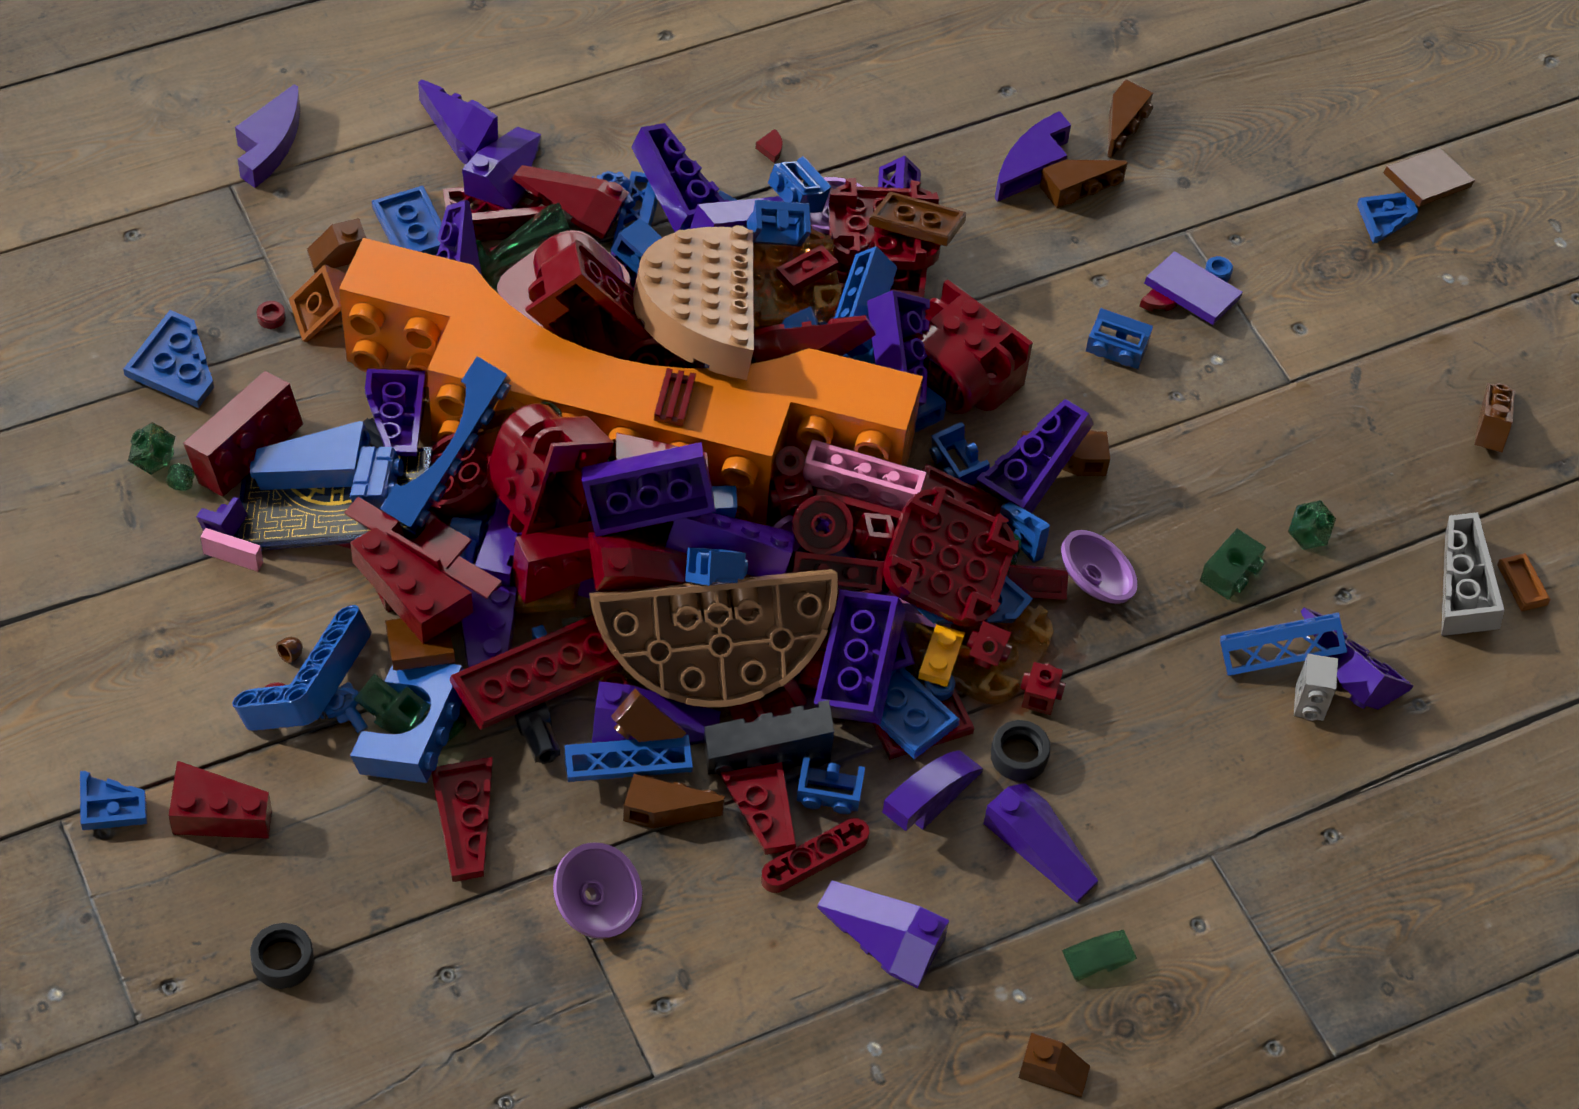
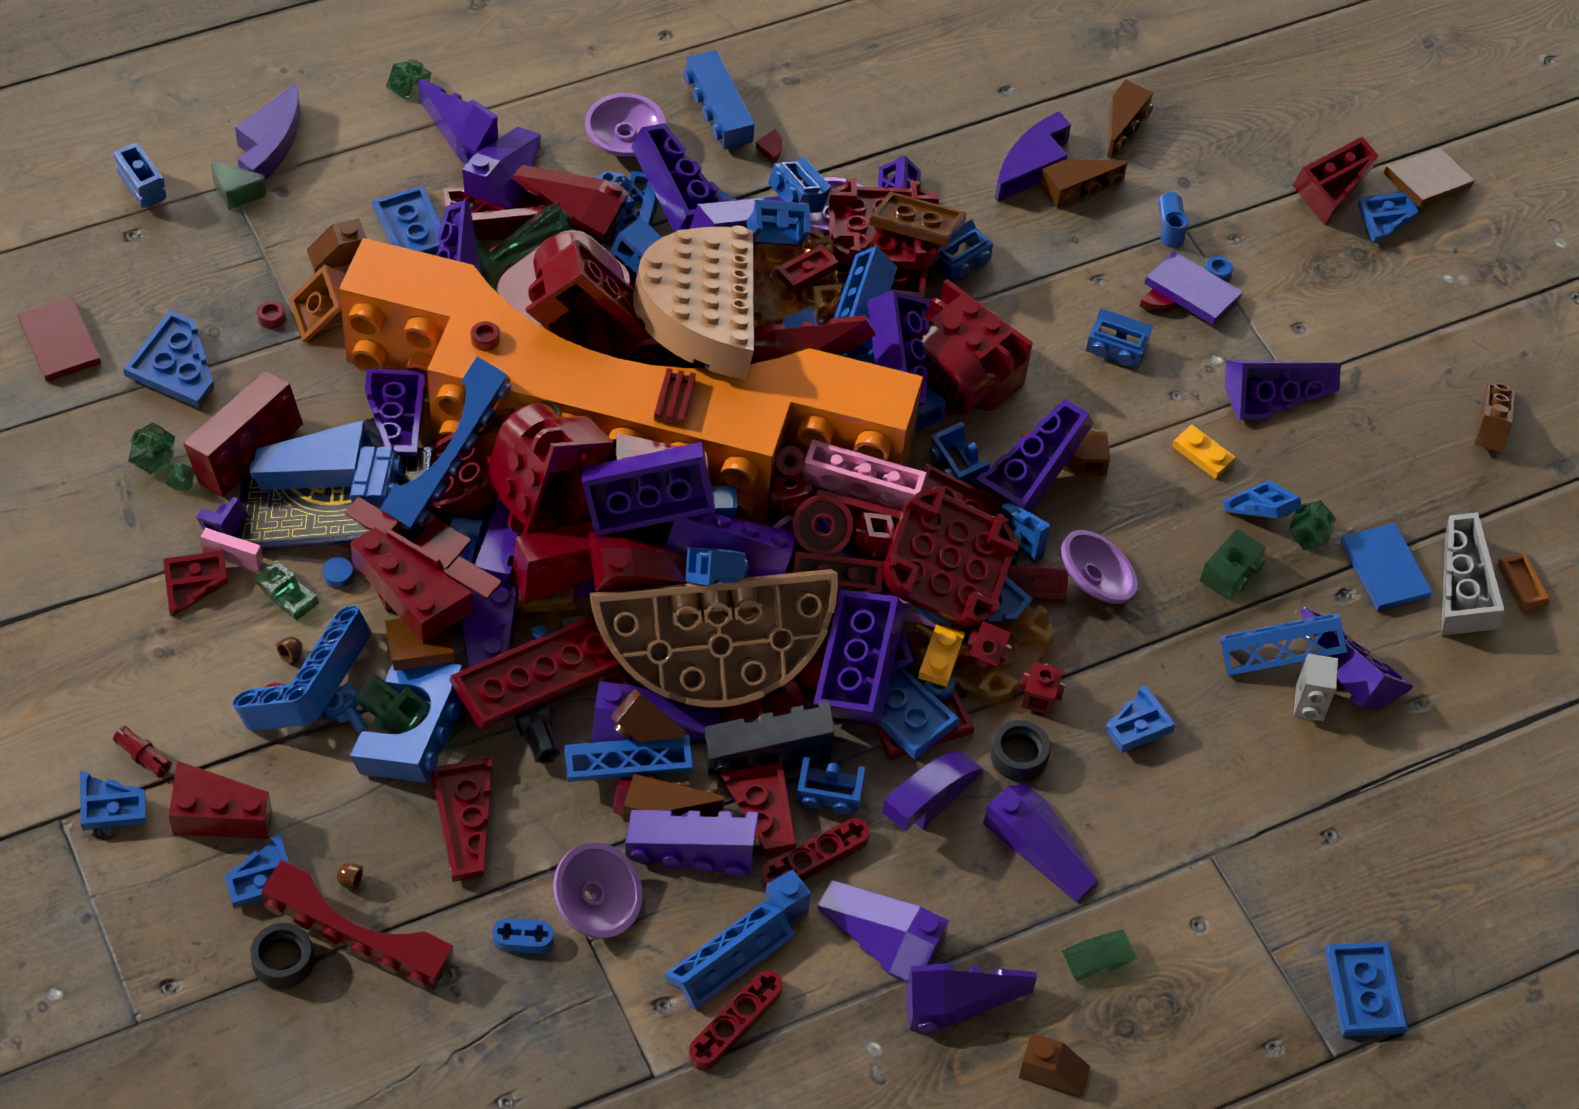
(59, 339): none -> tile
(140, 175): none -> blue brick
(142, 751): none -> dark red pin
(193, 578): none -> dark red wing
(237, 185): none -> clear green slope
(249, 878): none -> blue wing
(285, 590): none -> clear green slope
(337, 572): none -> blue tile
(350, 875): none -> reddish brown hinge
(405, 75): none -> clear green bracket
(413, 954): none -> dark red arch
(485, 336): none -> dark red tile
(523, 936): none -> blue beam
(617, 119): none -> medium lavender dish
(621, 794): none -> dark red tile
(693, 840): none -> dark purple wedge
(719, 100): none -> blue brick
(731, 954): none -> blue fence
(738, 1021): none -> dark red beam
(788, 894): none -> blue brick
(941, 996): none -> dark purple wedge
(961, 266): none -> blue window
(1139, 722): none -> blue wing
(1173, 219): none -> blue piece
(1203, 451): none -> light orange plate
(1263, 500): none -> blue wing
(1269, 386): none -> dark purple wedge
(1334, 177): none -> dark red wedge
(1365, 989): none -> blue tile
(1386, 567): none -> blue tile

